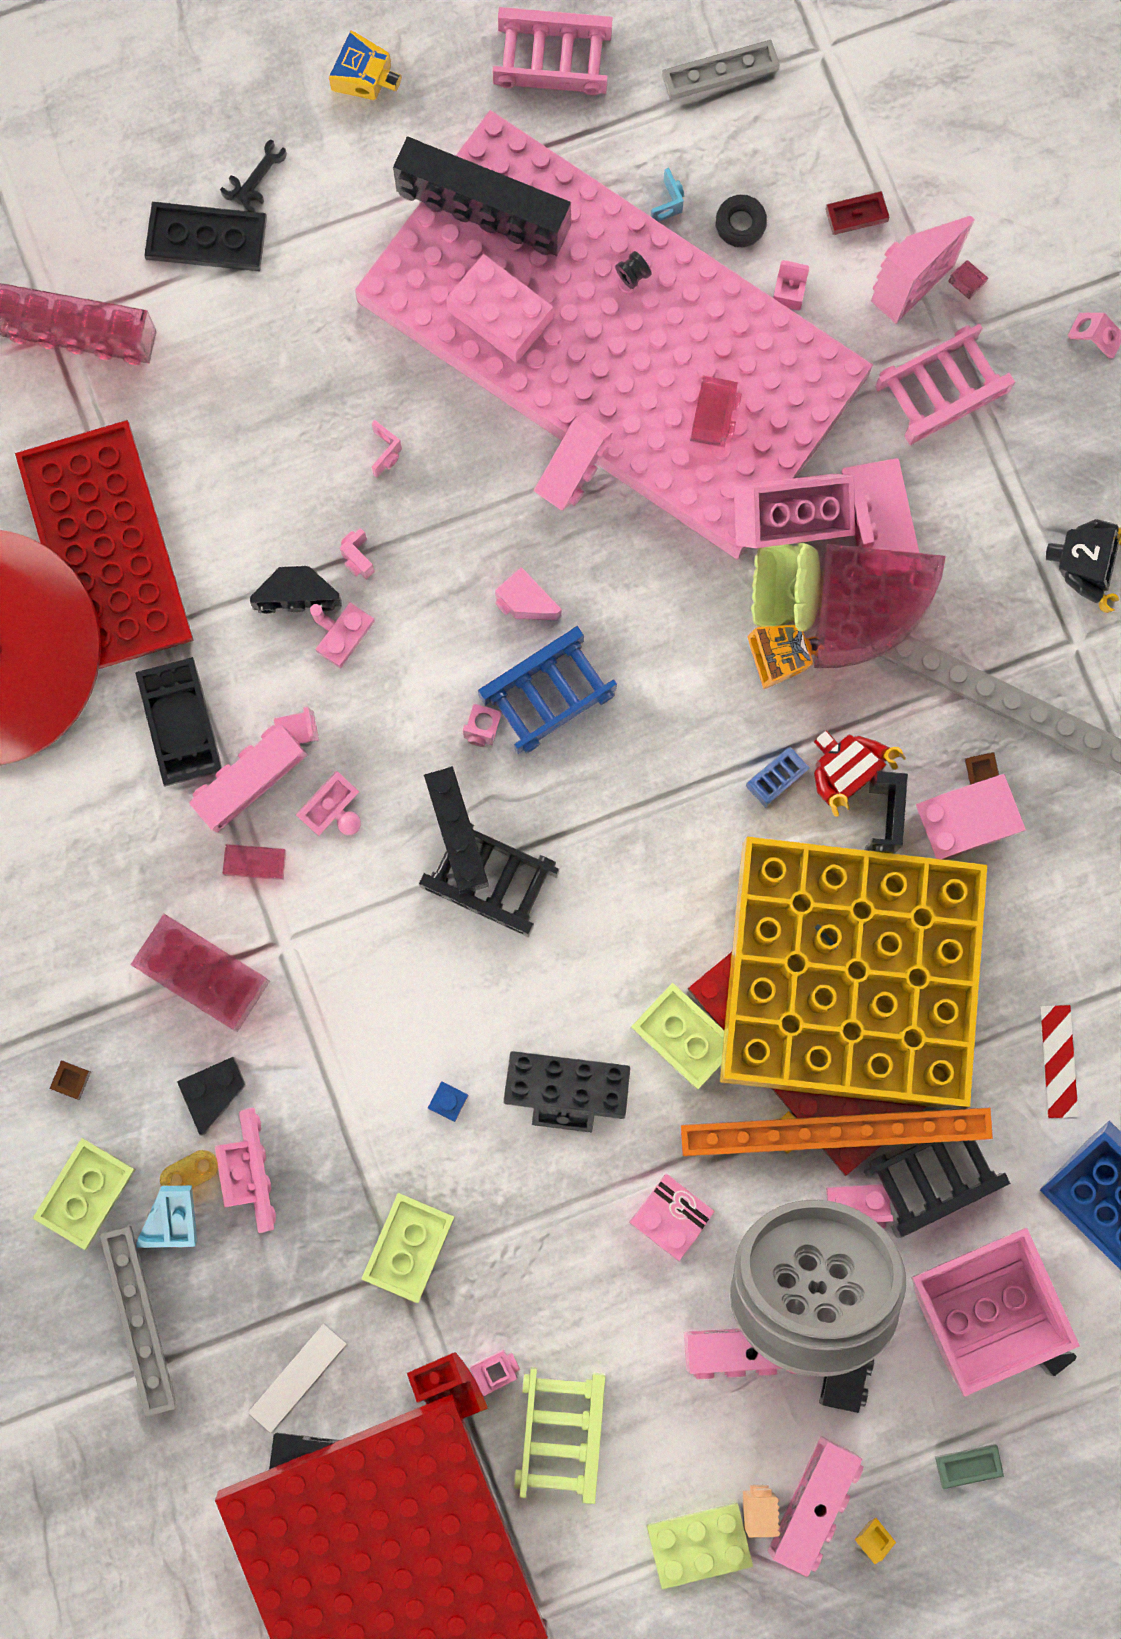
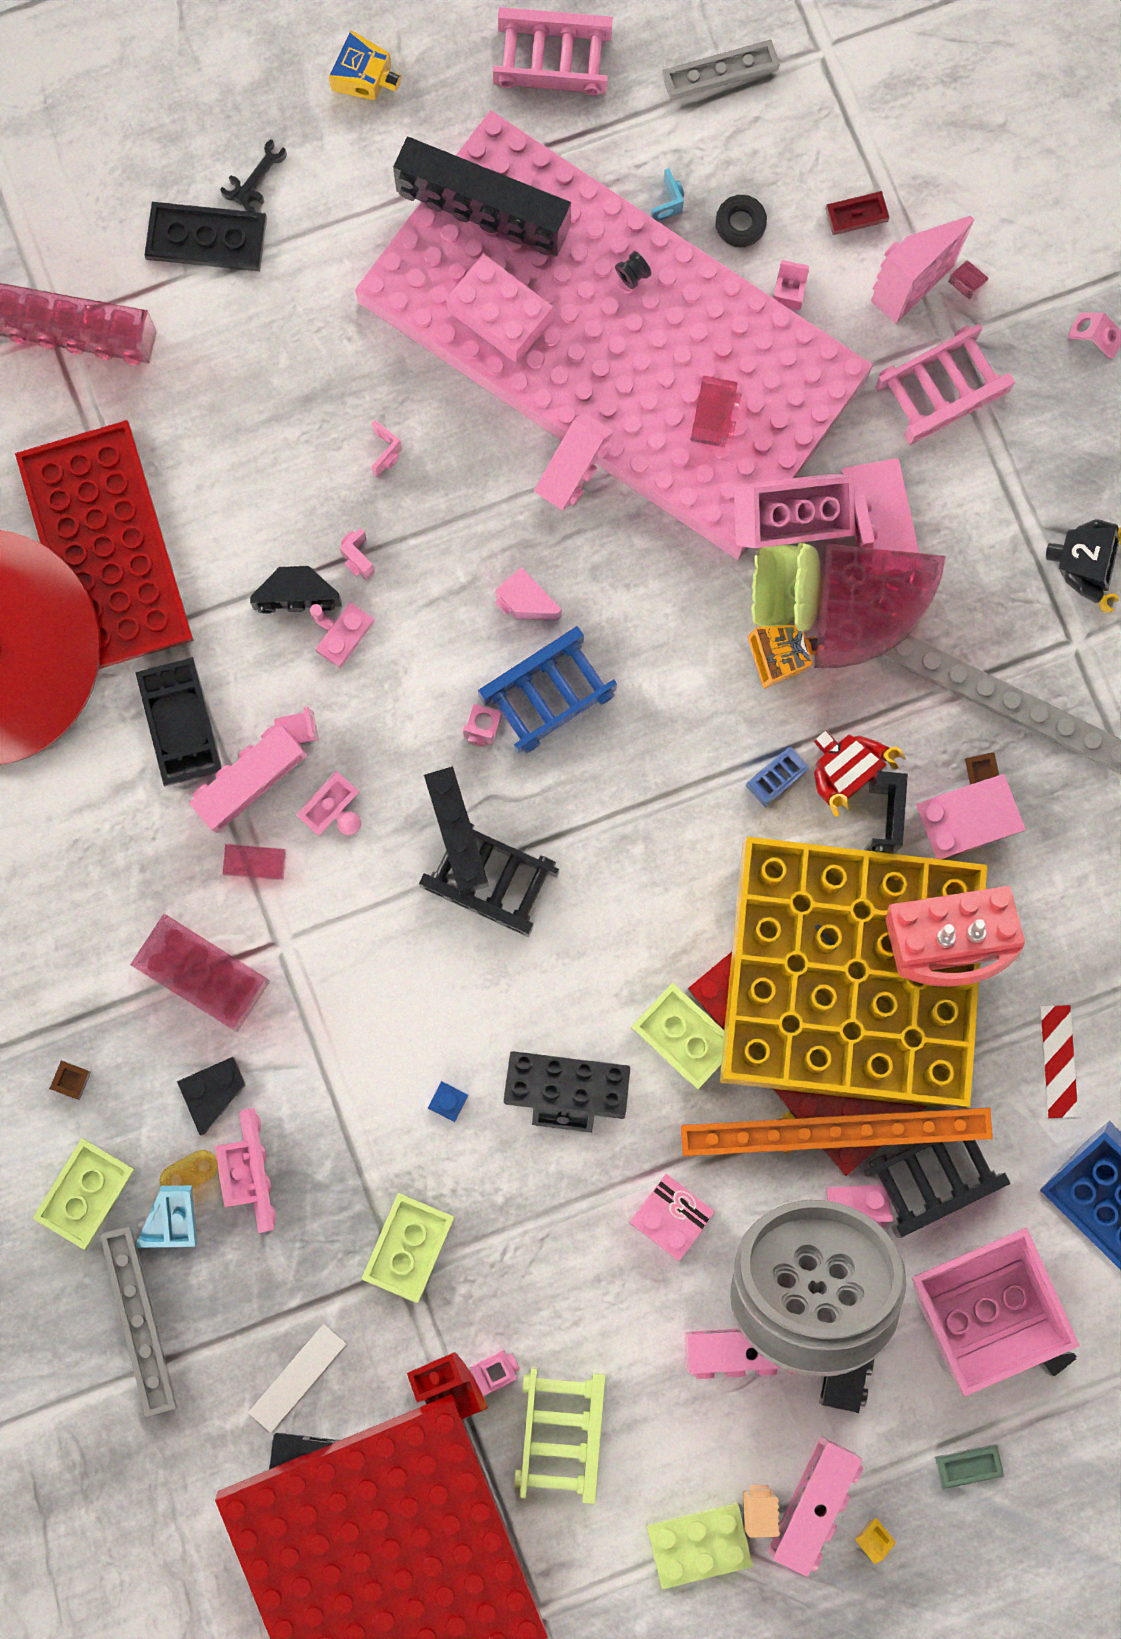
(954, 934): none -> coral piece

